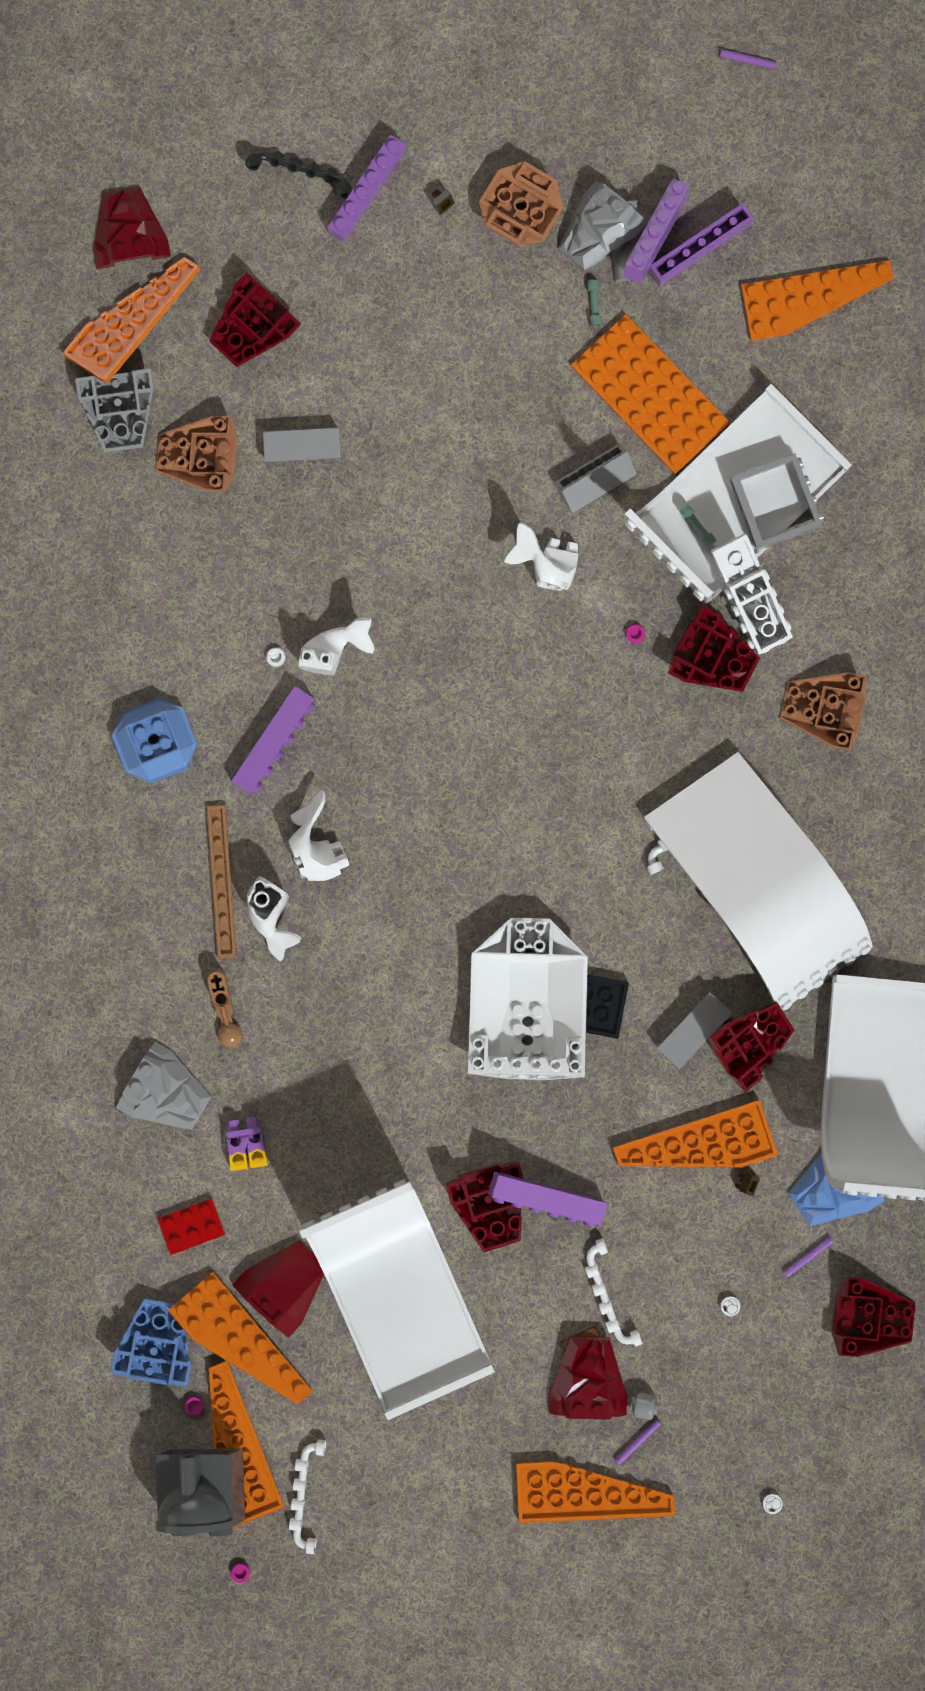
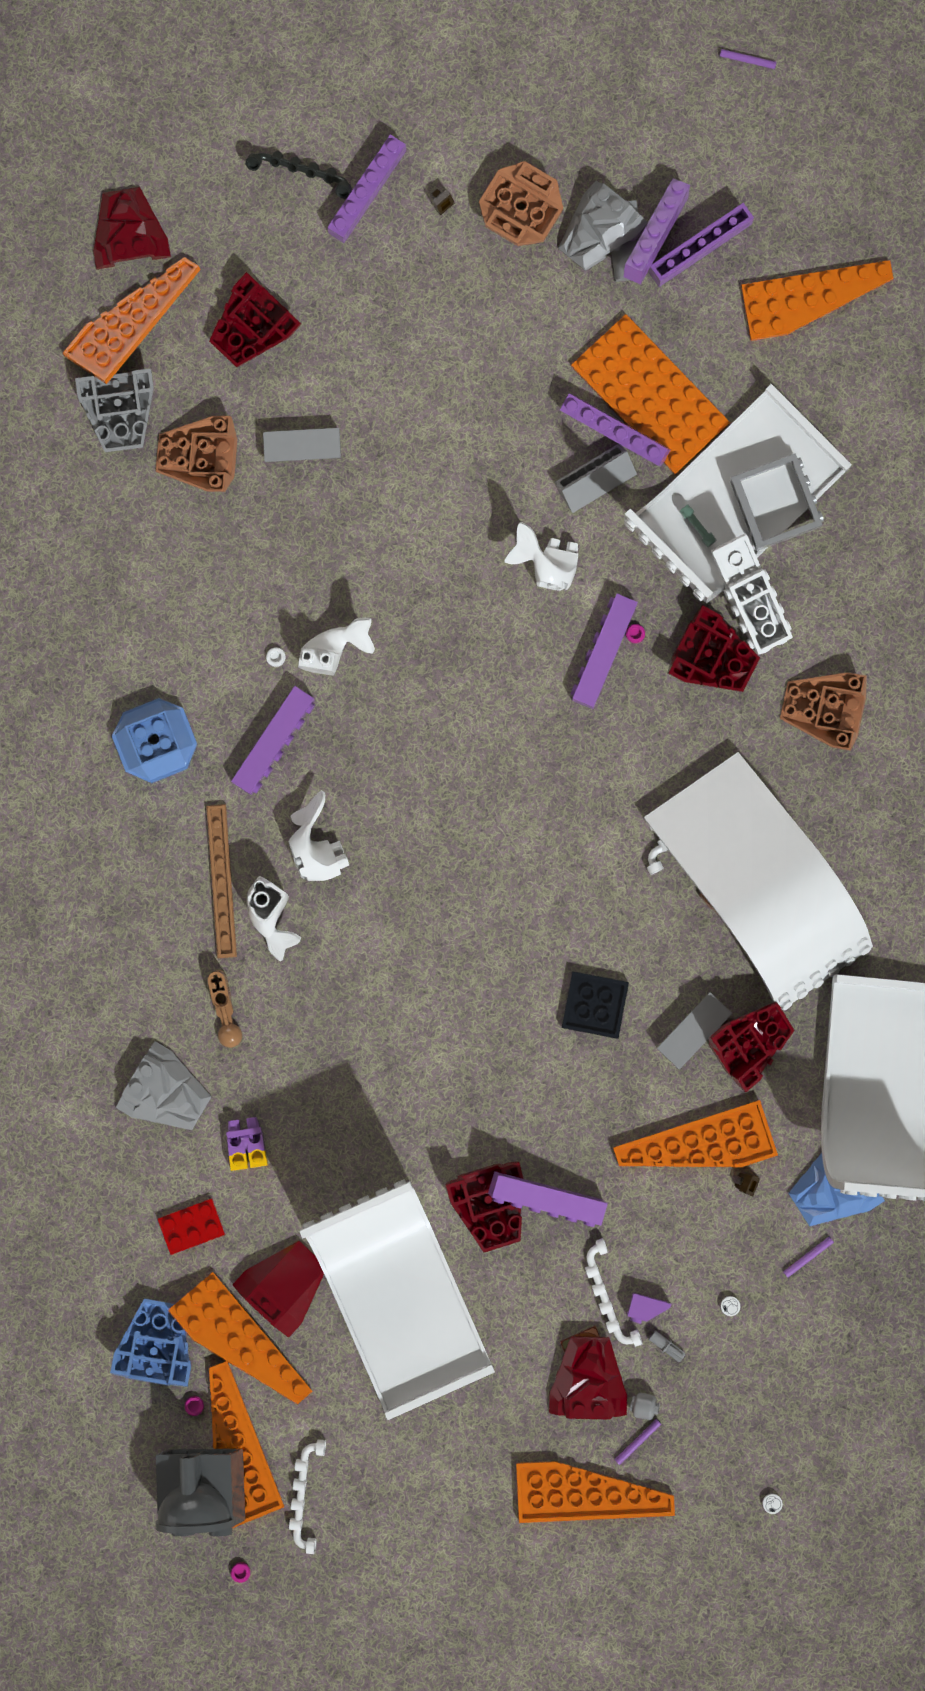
(535, 974): white wedge -> none
(595, 318): sand green bar -> none
(604, 651): none -> medium lavender brick
(615, 429): none -> medium lavender brick
(645, 1308): none -> medium lavender slope
(667, 1346): none -> light grey axle
(870, 1318): dark red wedge -> none

